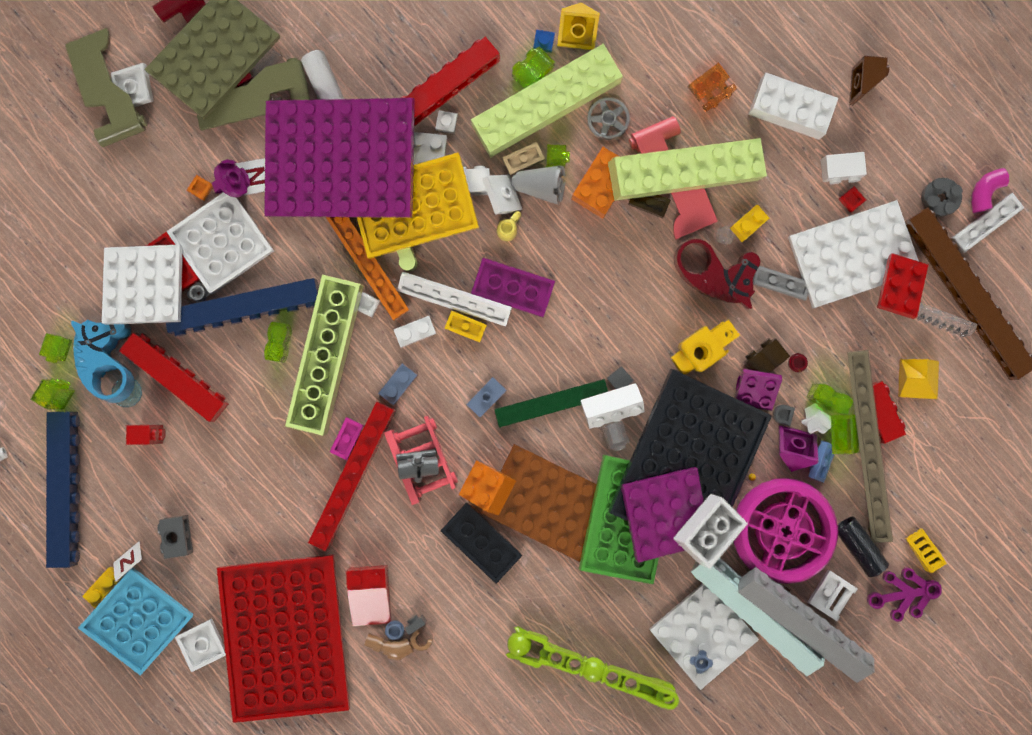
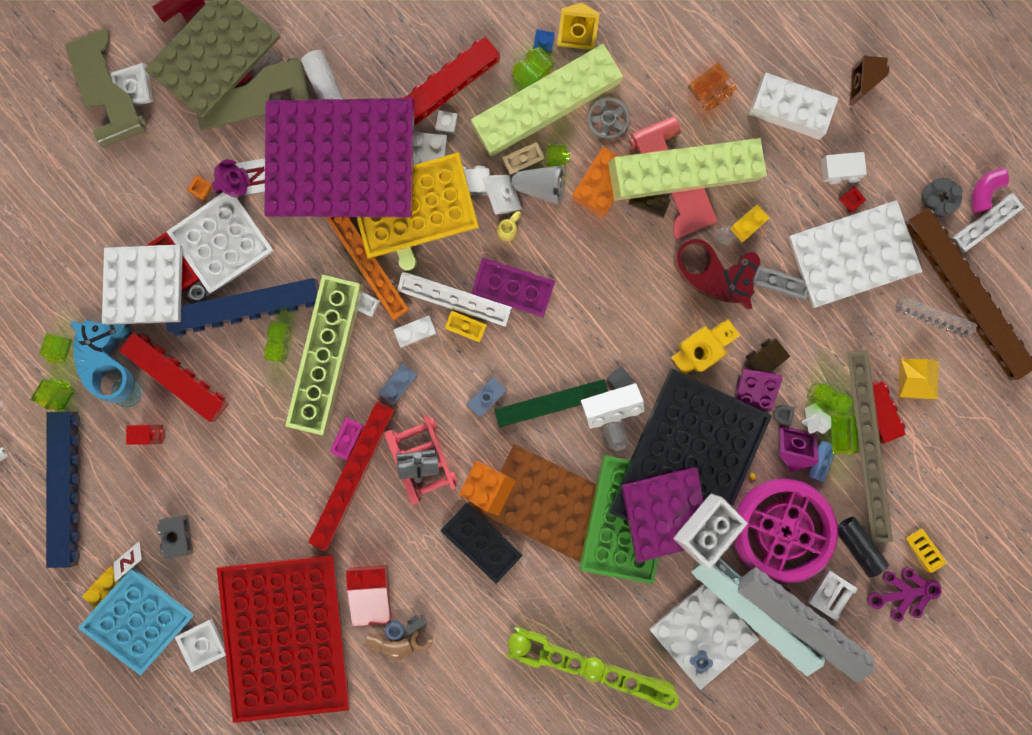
(797, 362): dark red plate -> none
(902, 286): red plate -> none

